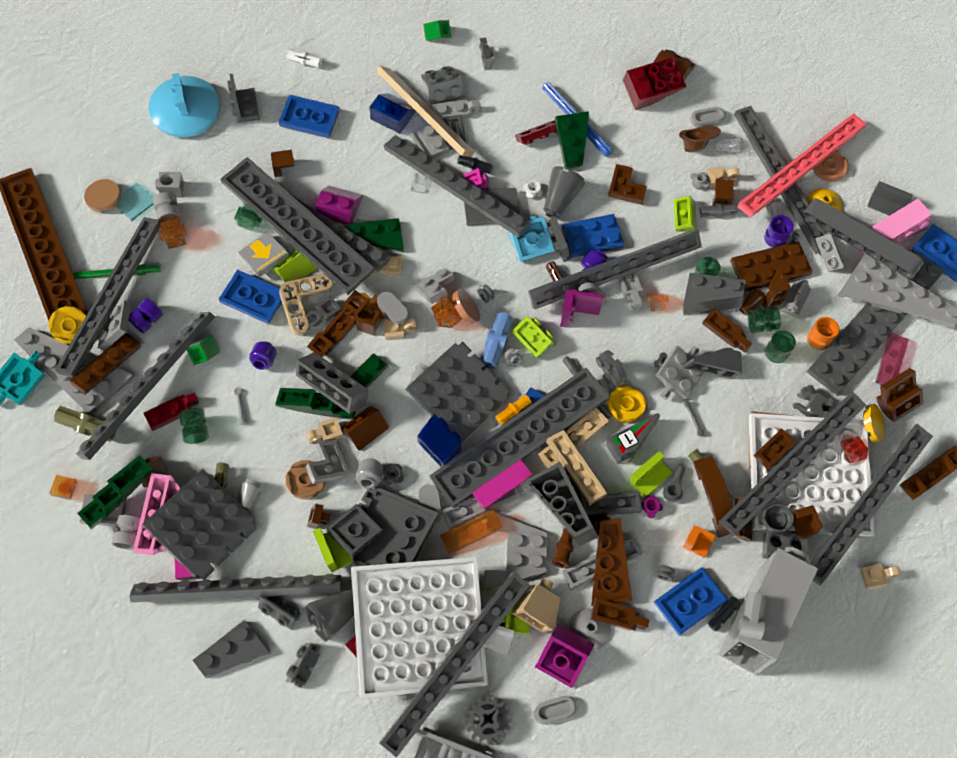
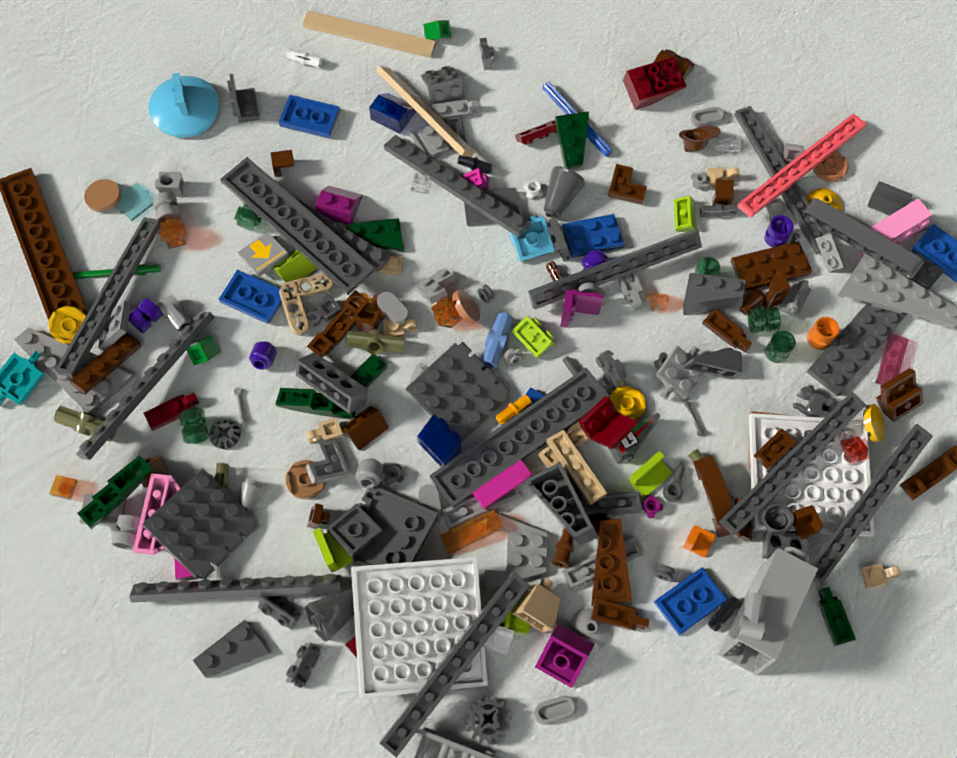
(173, 312): none -> light grey piece
(223, 442): none -> dark grey gear
(369, 34): none -> tan tile
(375, 342): none -> olive piece
(606, 425): none -> dark red bracket
(792, 152): none -> light grey tile
(835, 618): none -> dark green hinge

